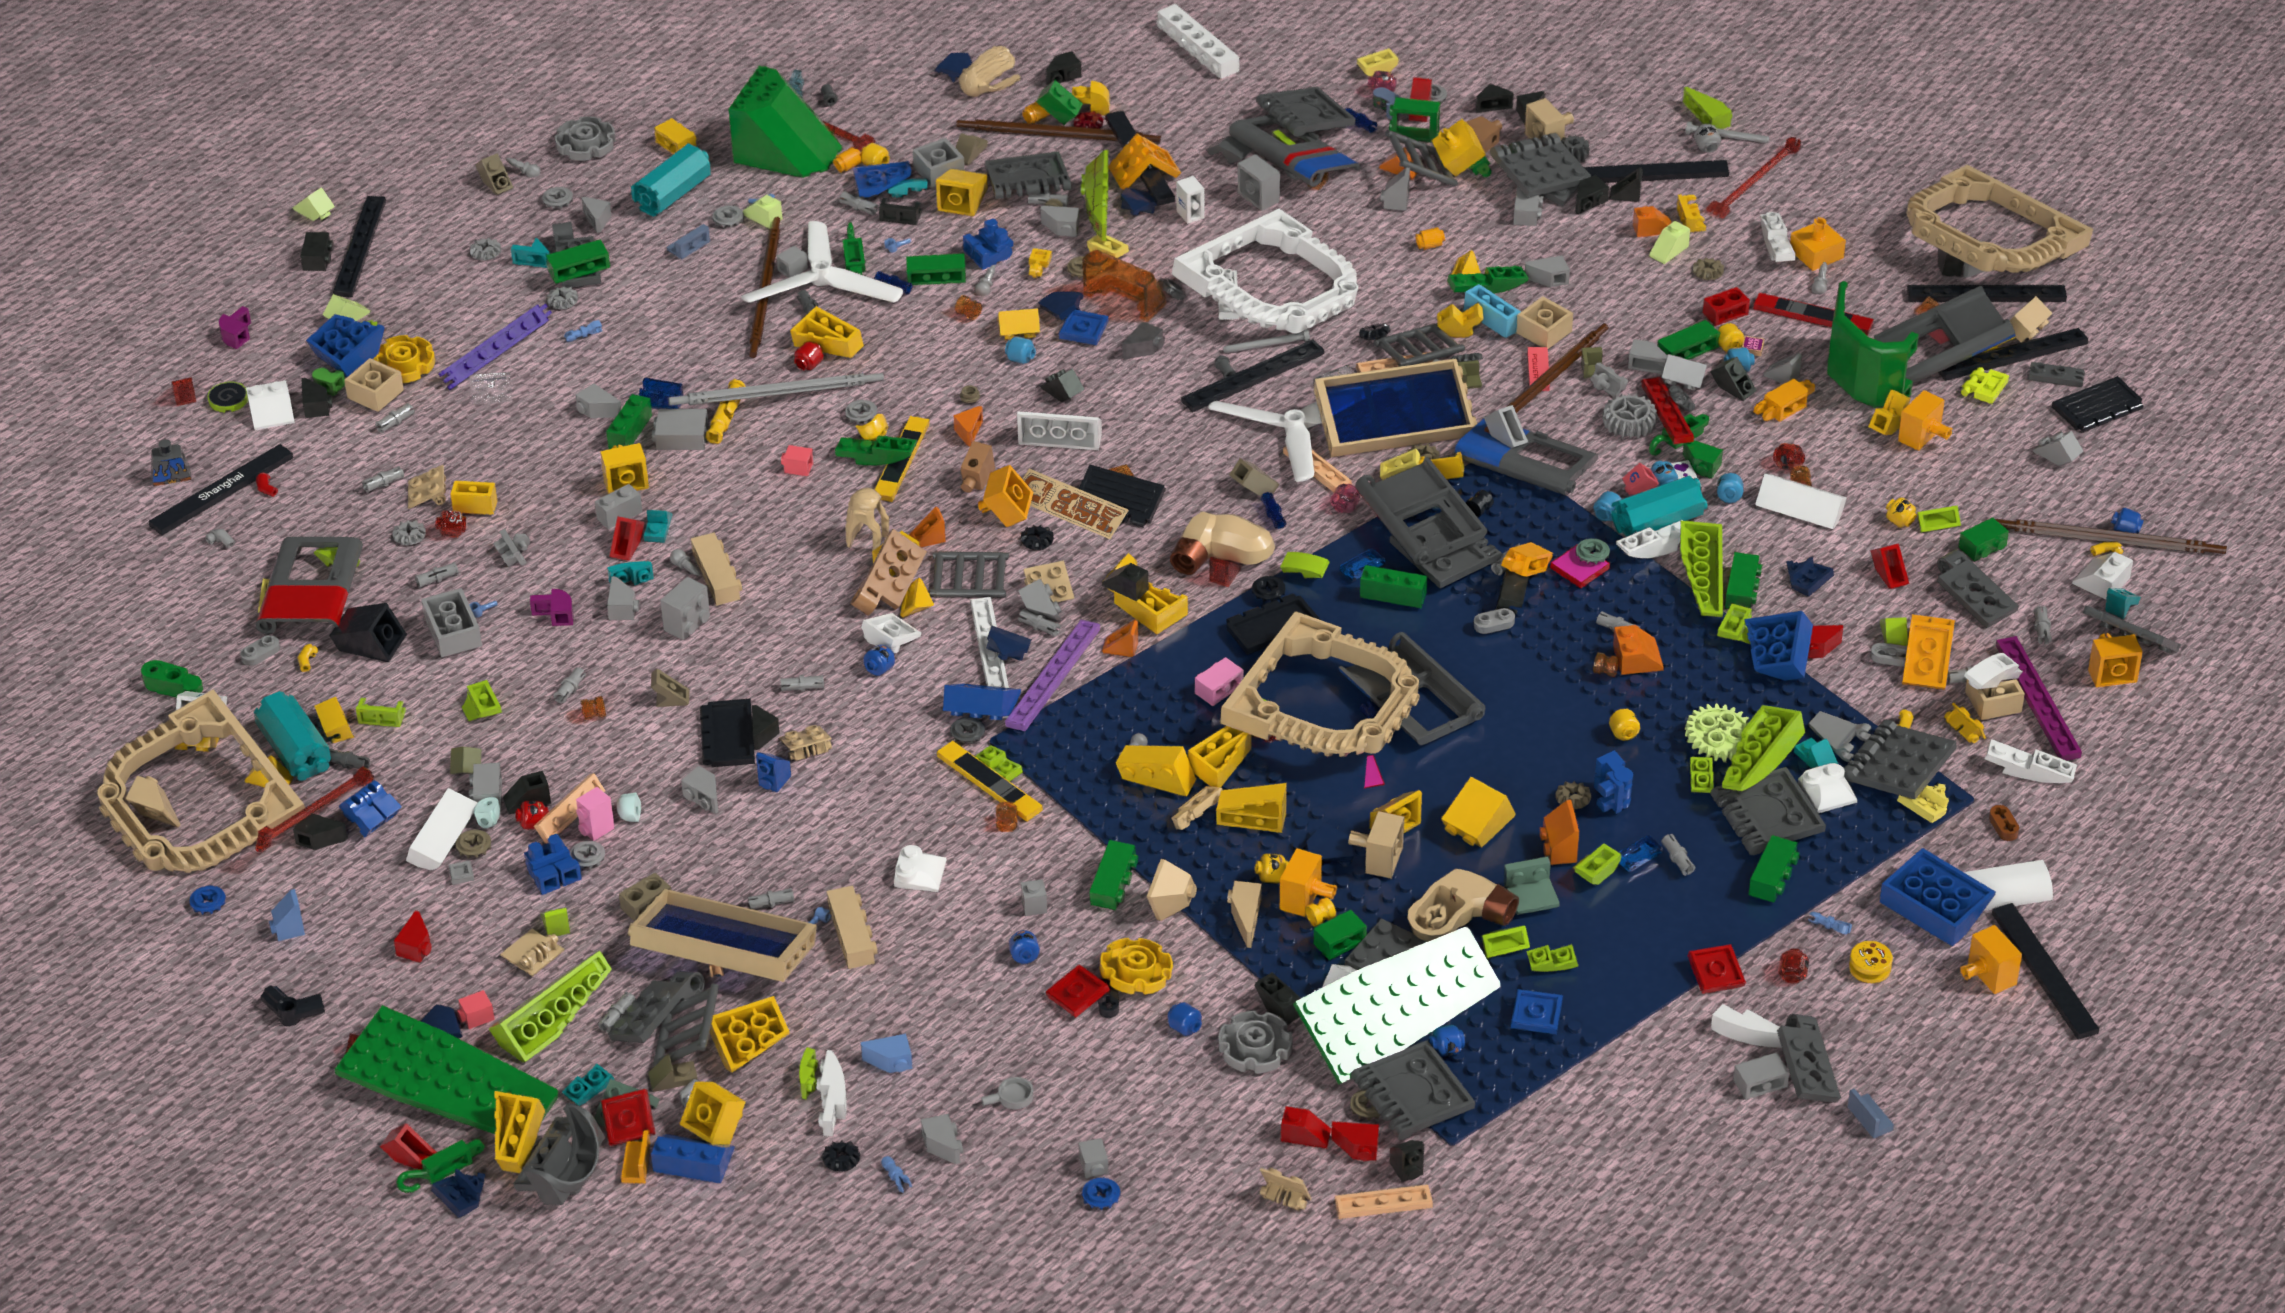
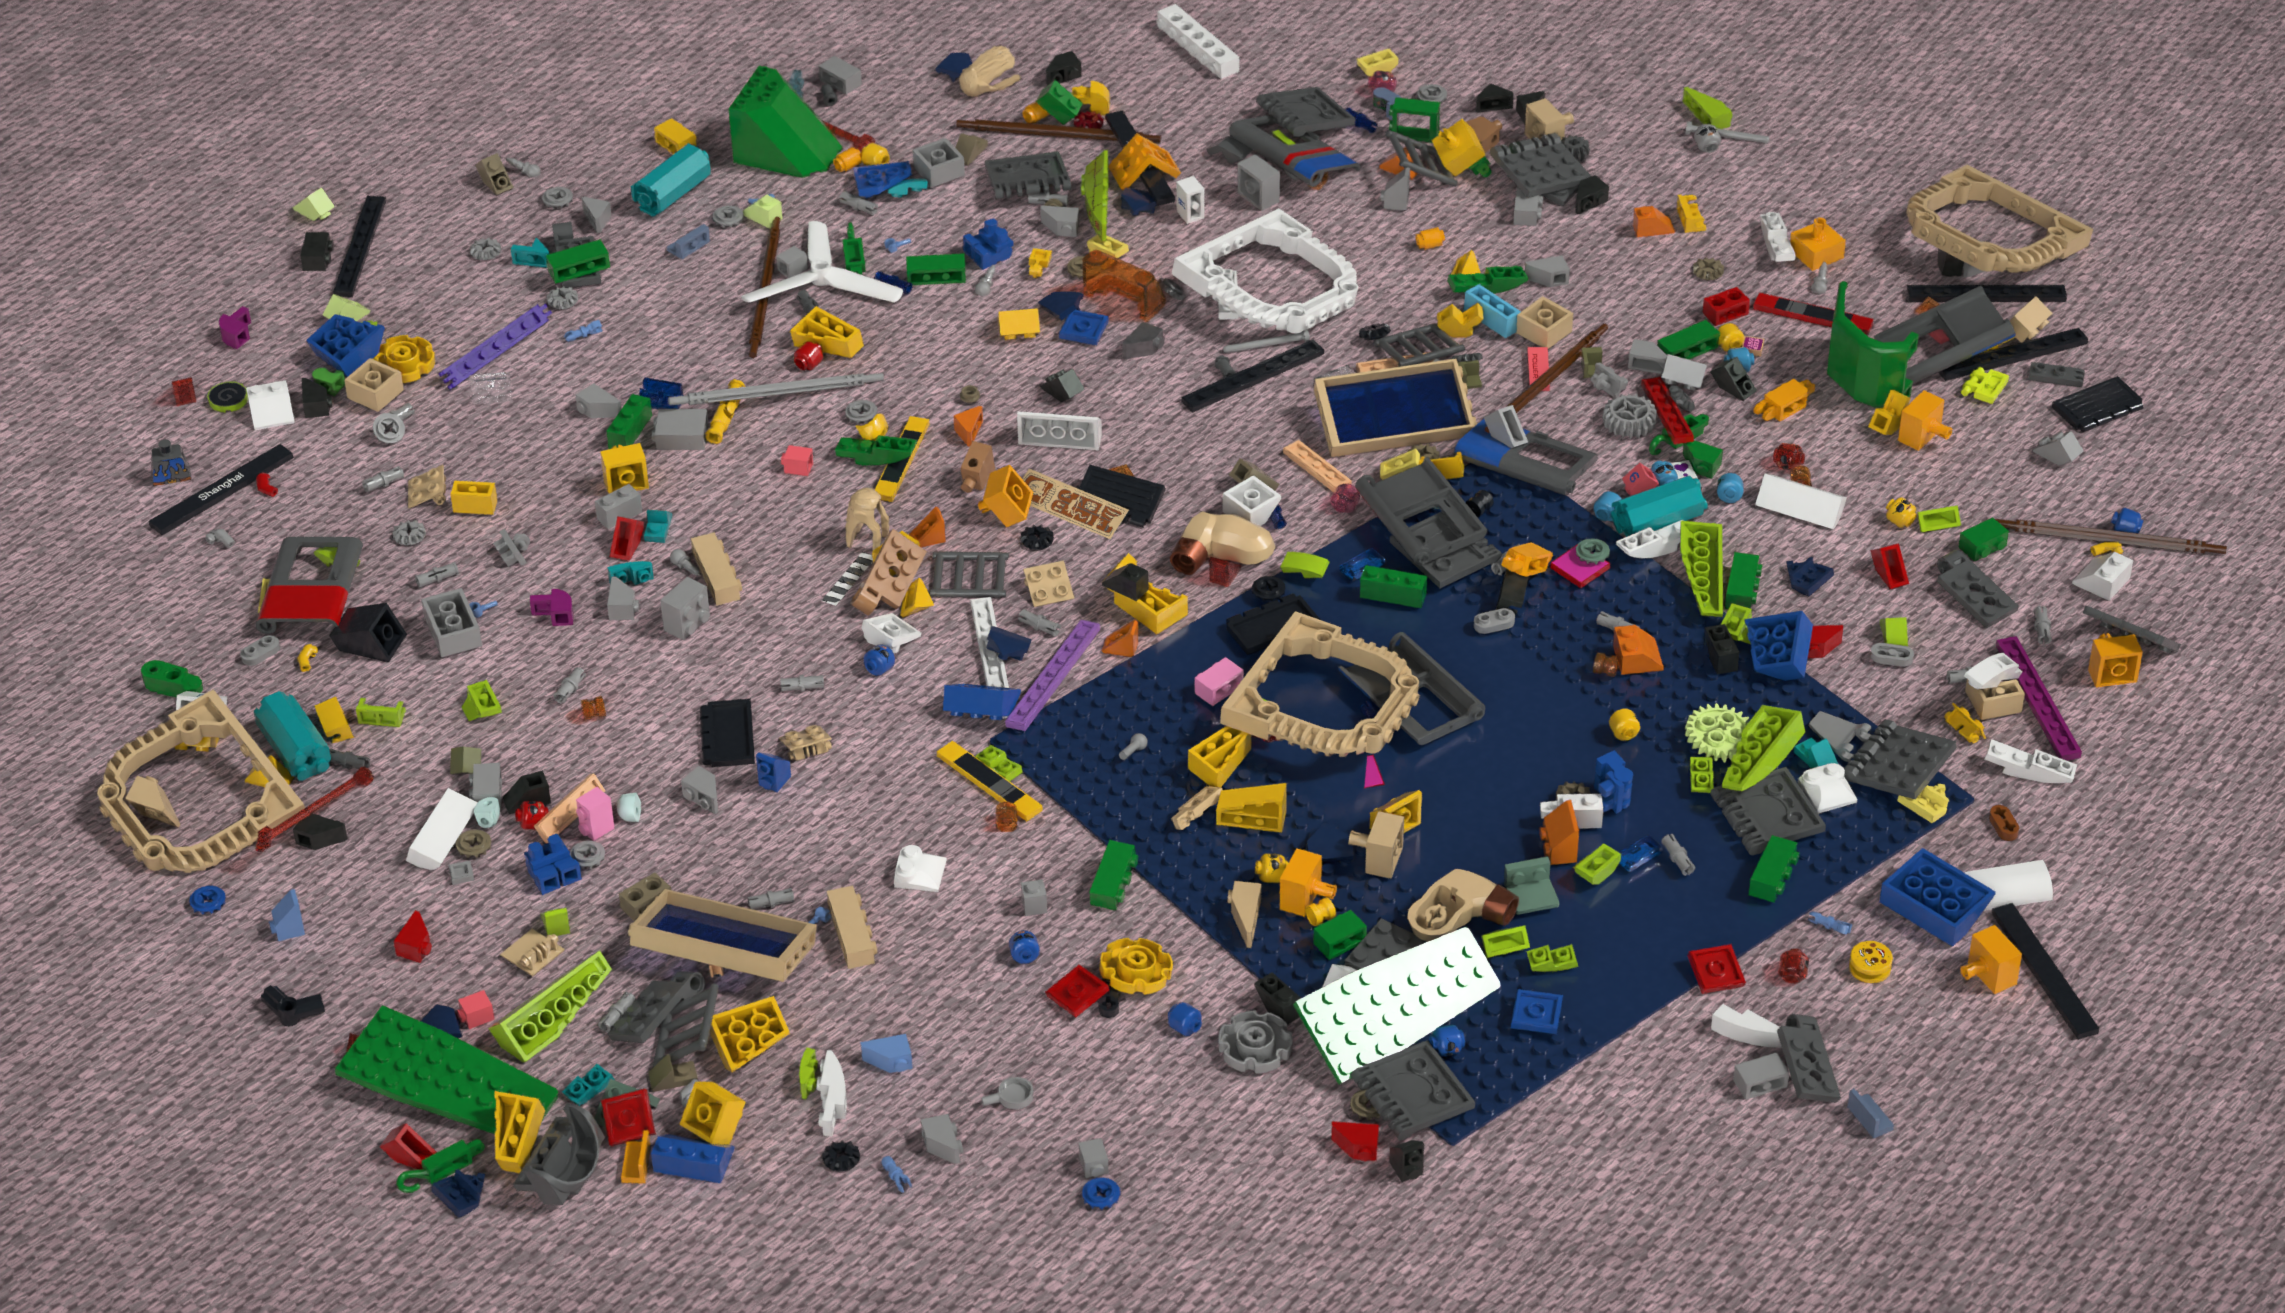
(370, 808): blue hips -> none
(385, 420): none -> light grey gear
(450, 523): clear red head -> none
(585, 138): light grey piece -> none
(668, 690): dark tan slope -> none
(764, 726): pearl dark grey slope -> none
(840, 75): none -> light grey brick
(848, 578): none -> sticker
(899, 213): pearl dark grey hinge -> none
(960, 191): yellow slope -> none
(967, 307): clear orange wheel -> none
(969, 724): dark grey gear -> none
(1020, 350): dark azure head -> none
(1038, 600): light grey slope -> none
(1157, 767): yellow wedge -> none
(1170, 890): tan slope -> none
(1251, 500): none -> white slope
(1277, 1186): tan hinge -> none
(1295, 425): white piece -> none
(1304, 1128): red slope -> none
(1383, 1201): light nougat tile -> none
(1420, 90): red slope -> none
(1478, 813): yellow slope -> none
(1587, 808): none -> white hinge
(1628, 188): pearl dark grey slope -> none
(1662, 171): black tile -> none
(1670, 242): yellowish green slope -> none
(1721, 649): none -> pearl dark grey slope
(1723, 208): clear red hinge -> none
(1785, 369): light grey slope -> none
(1906, 718): yellow arm -> none
(1928, 652): light orange bracket -> none
(2119, 601): teal slope -> none

